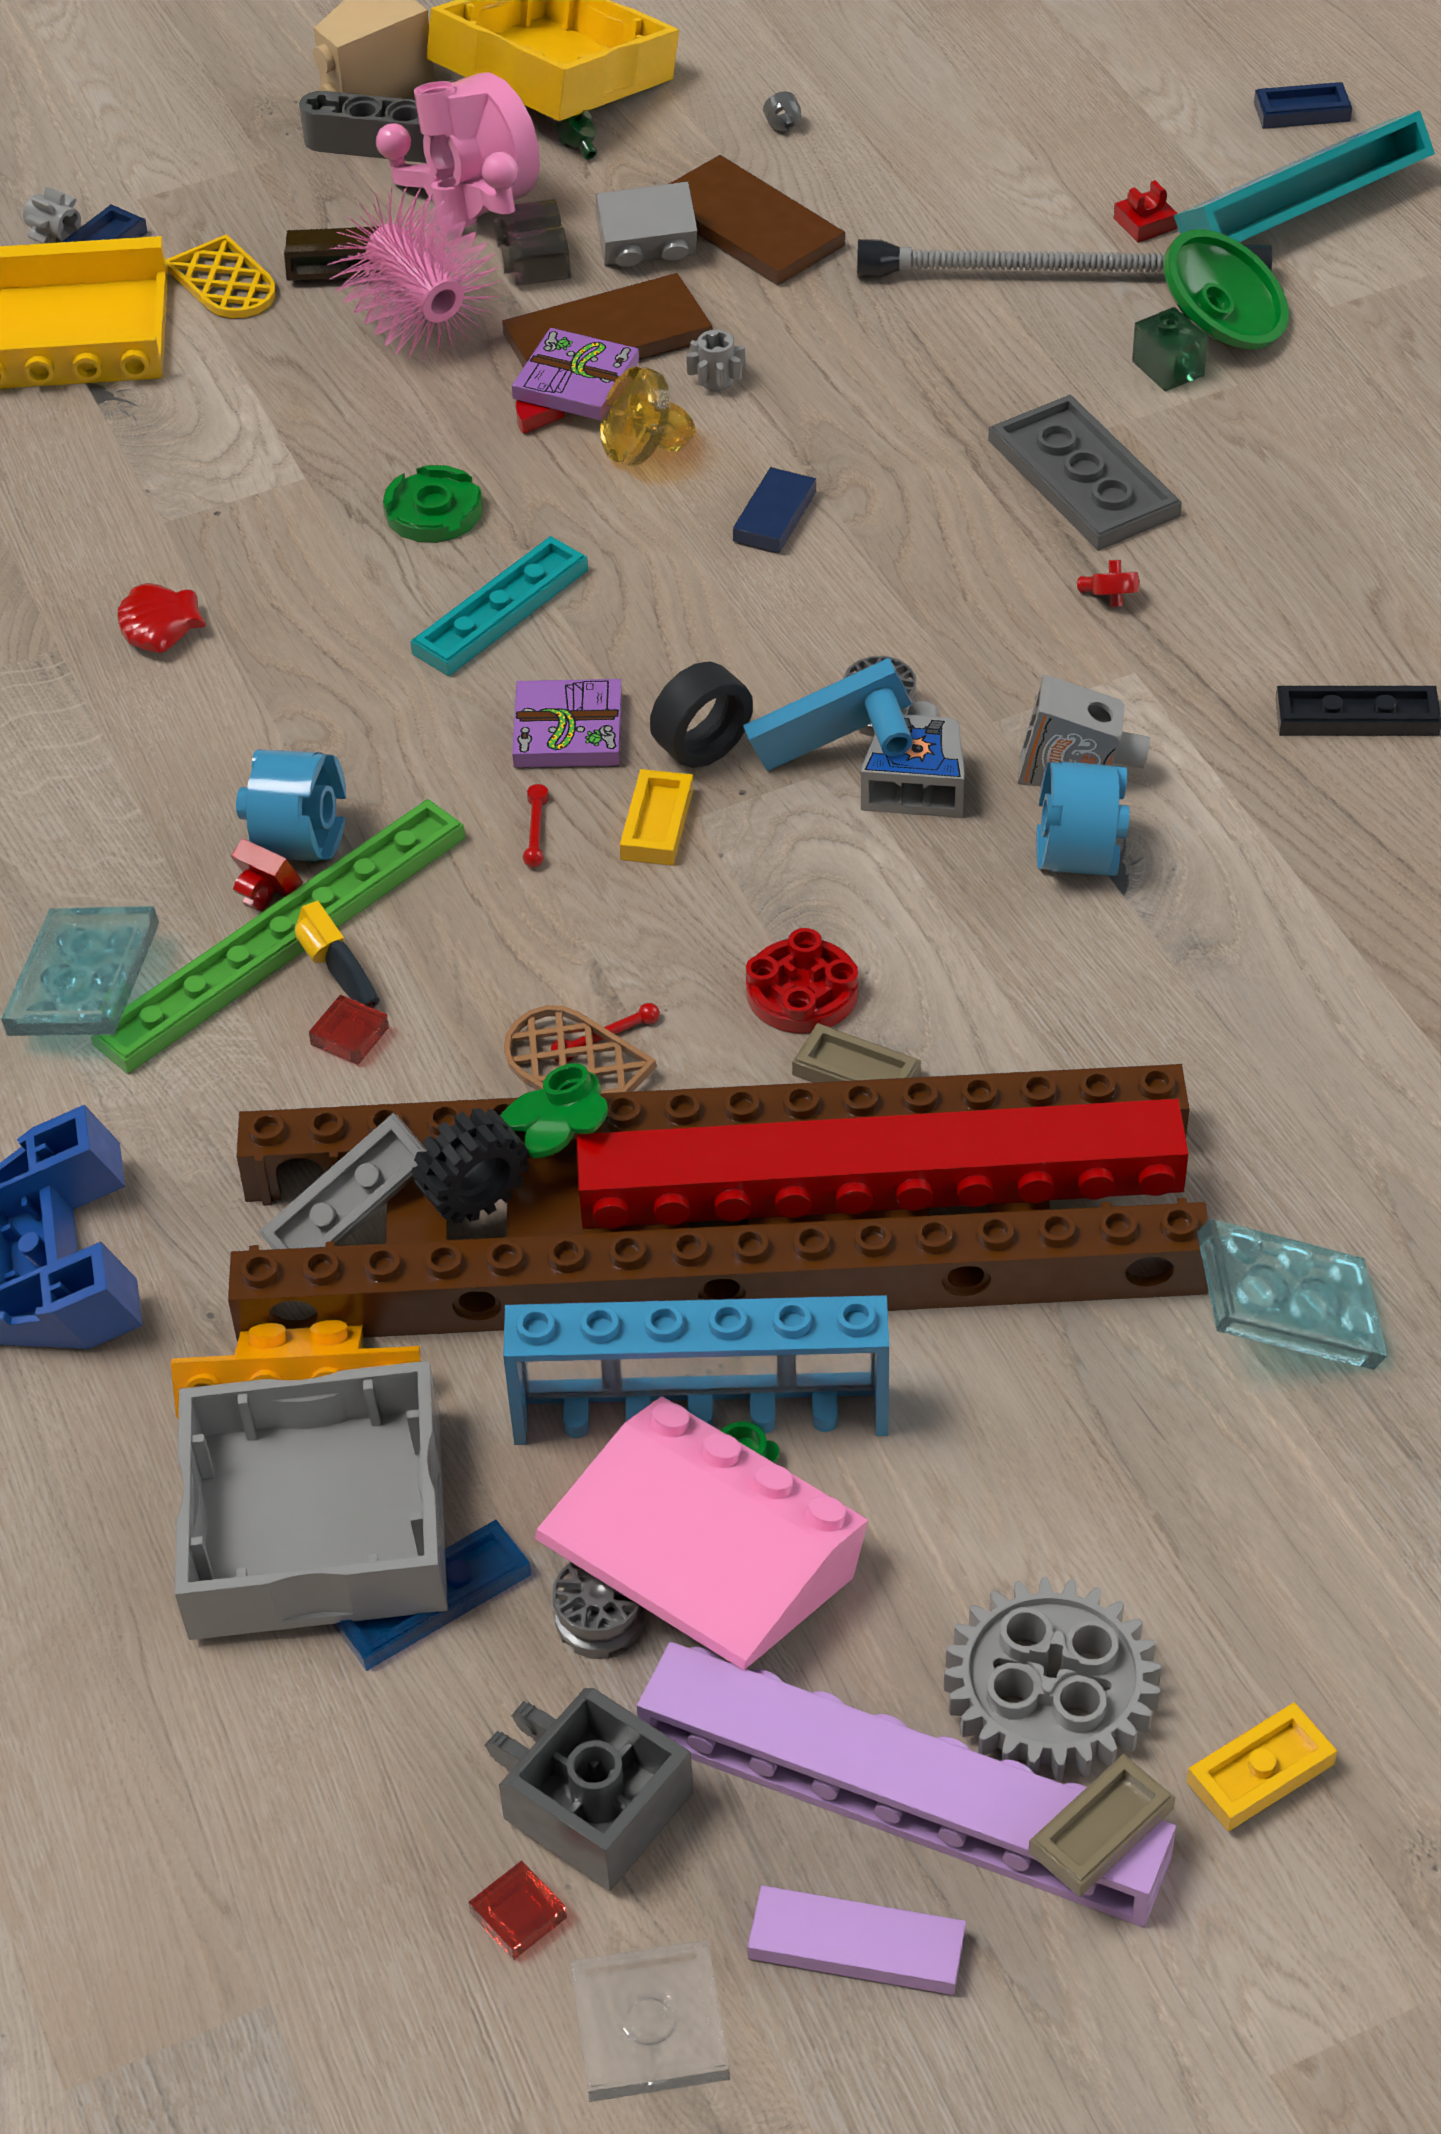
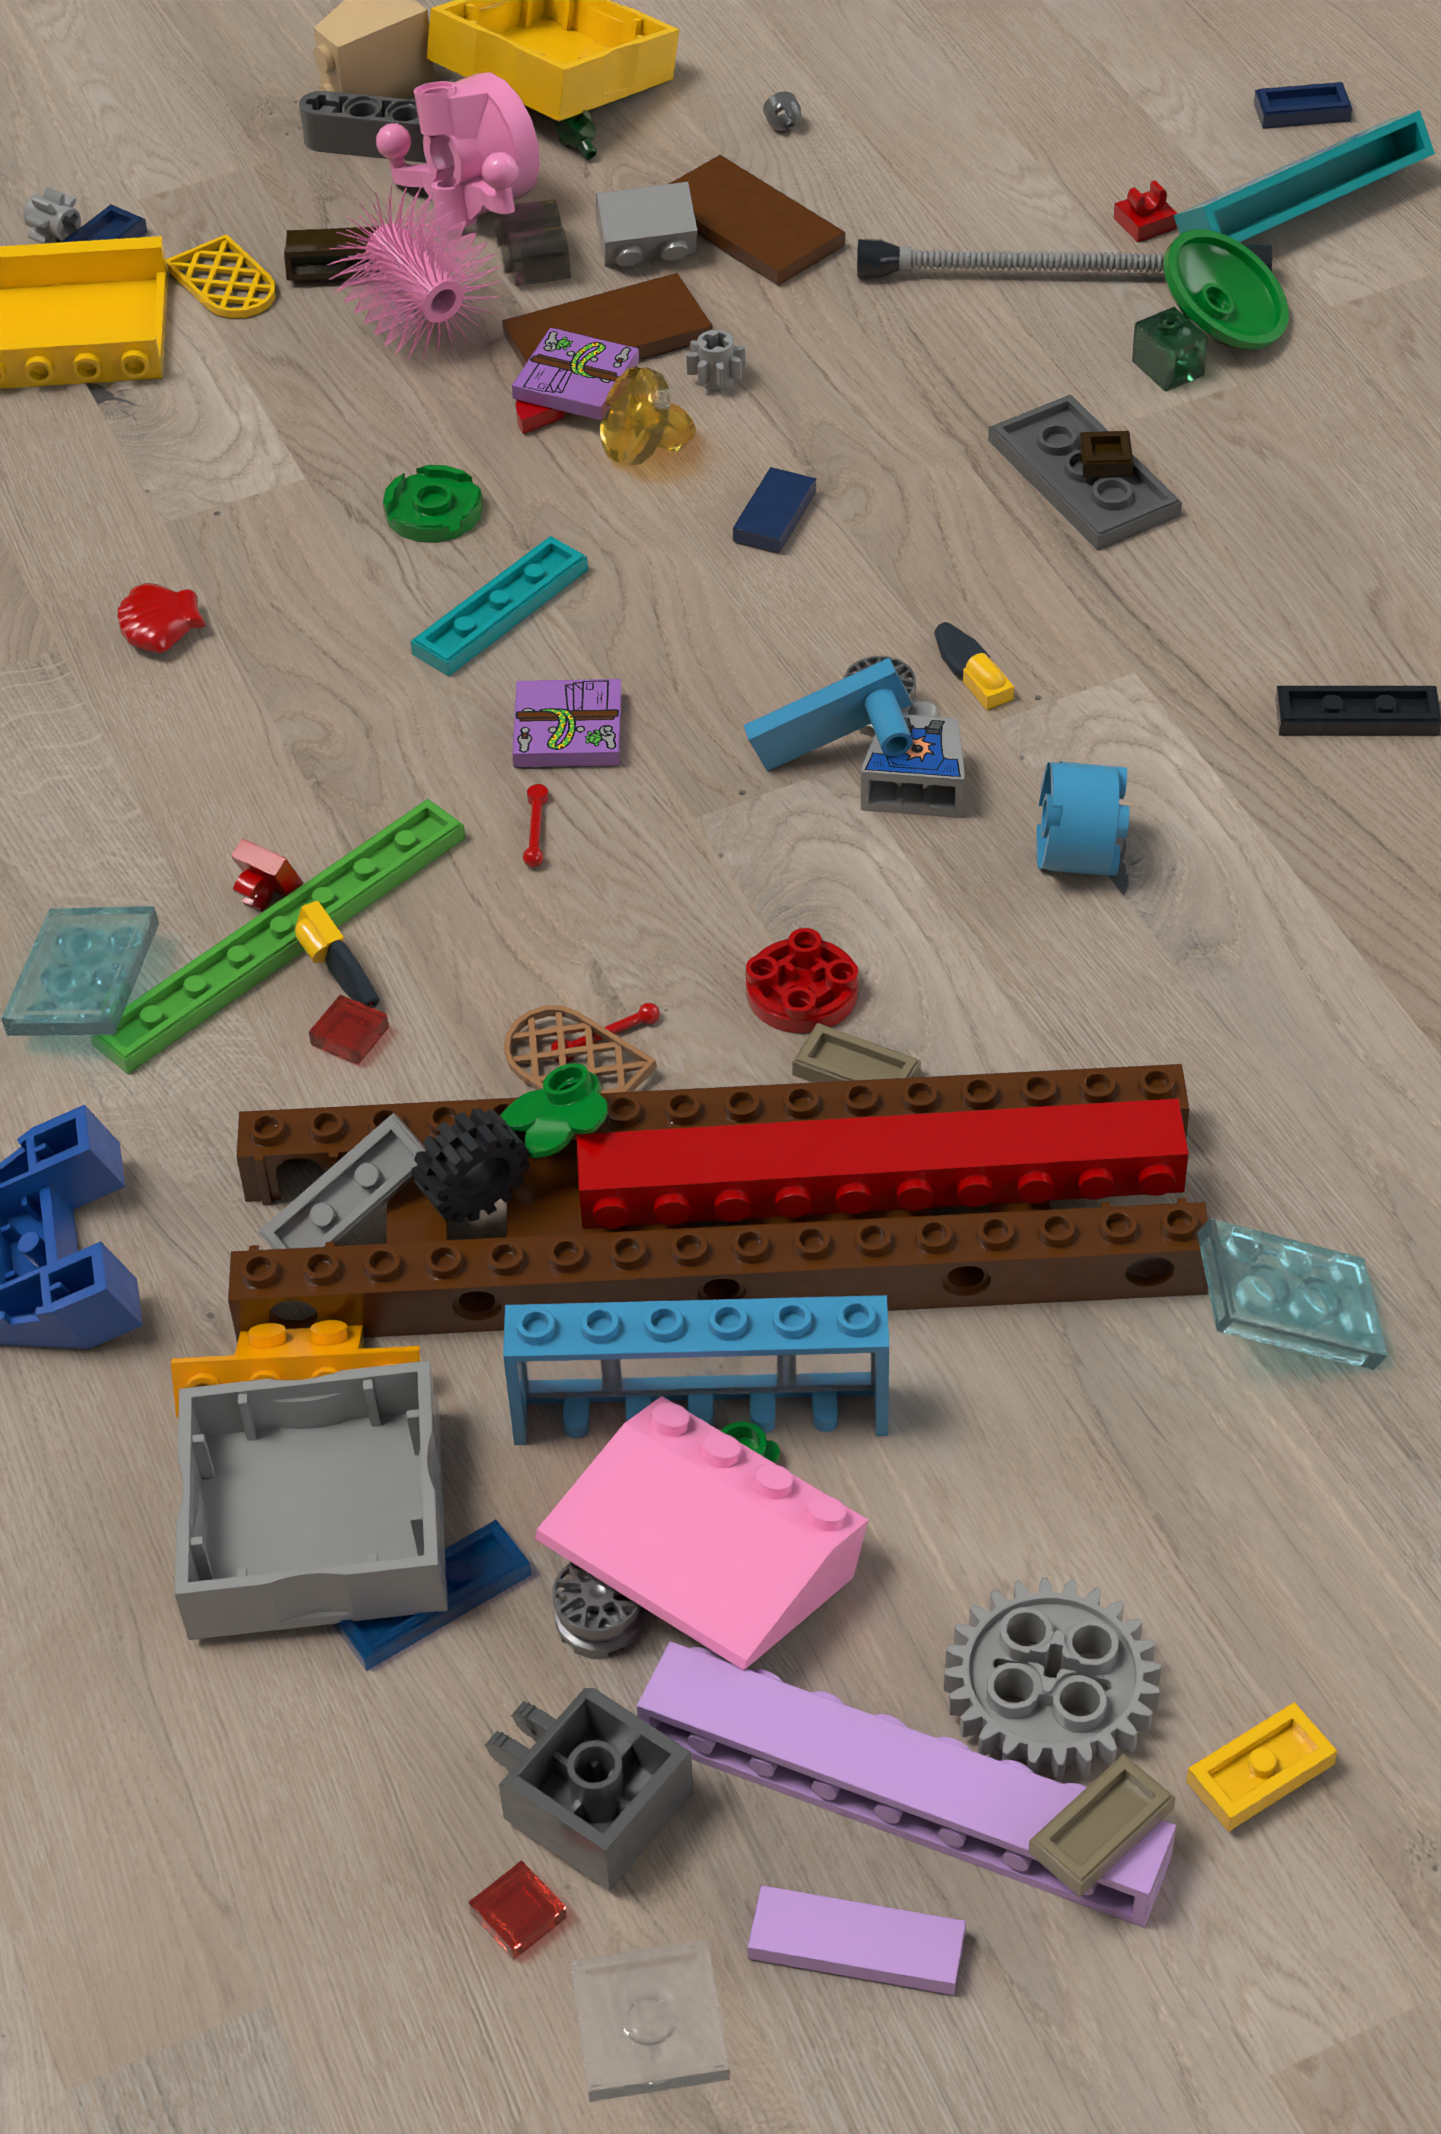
(294, 803): dark azure brick -> none
(656, 817): yellow tile -> none
(684, 698): black tyre -> none
(974, 664): none -> piece
(1077, 727): light grey torso -> none
(1106, 454): none -> dark brown tile
(1113, 583): red piece -> none

